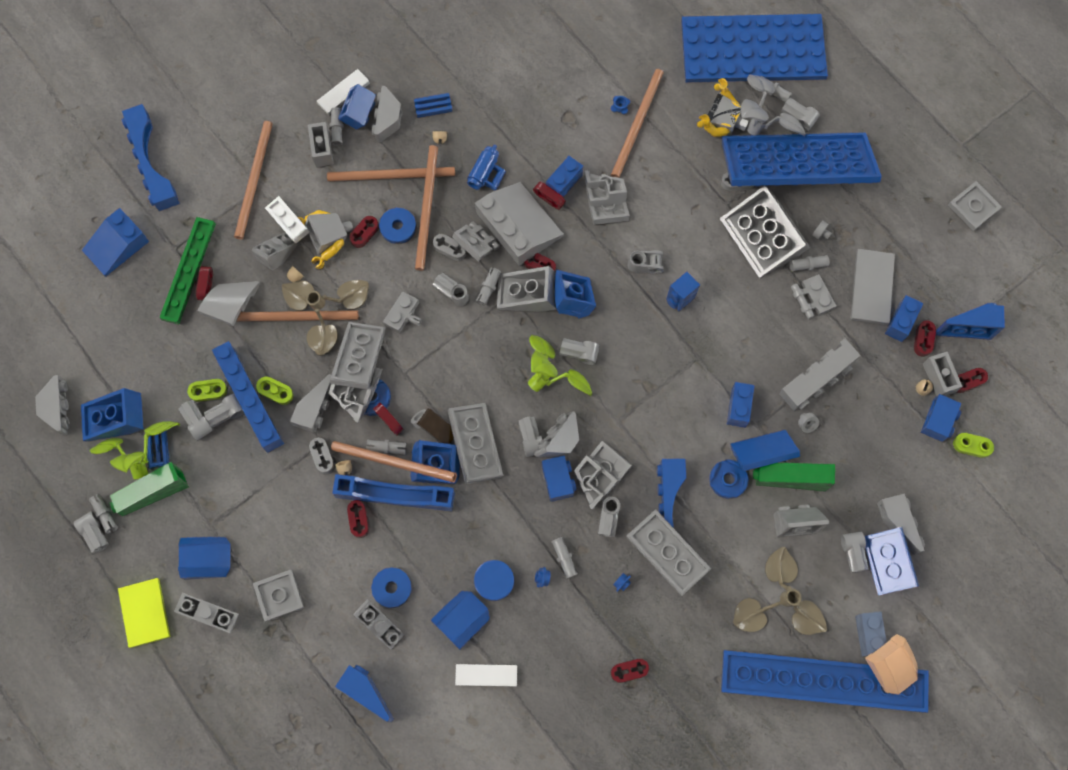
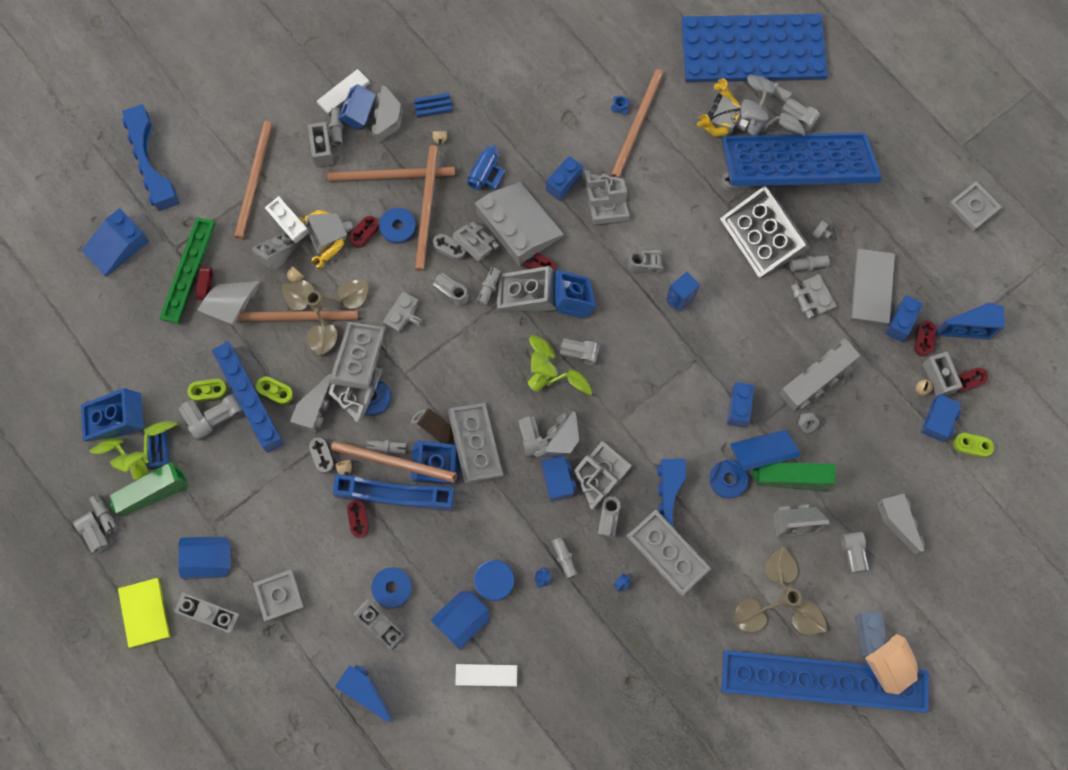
(52, 404): light grey slope -> none
(388, 419): dark red beam -> none
(549, 195): dark red beam -> none
(631, 675): dark red beam -> none
(890, 561): tile -> none

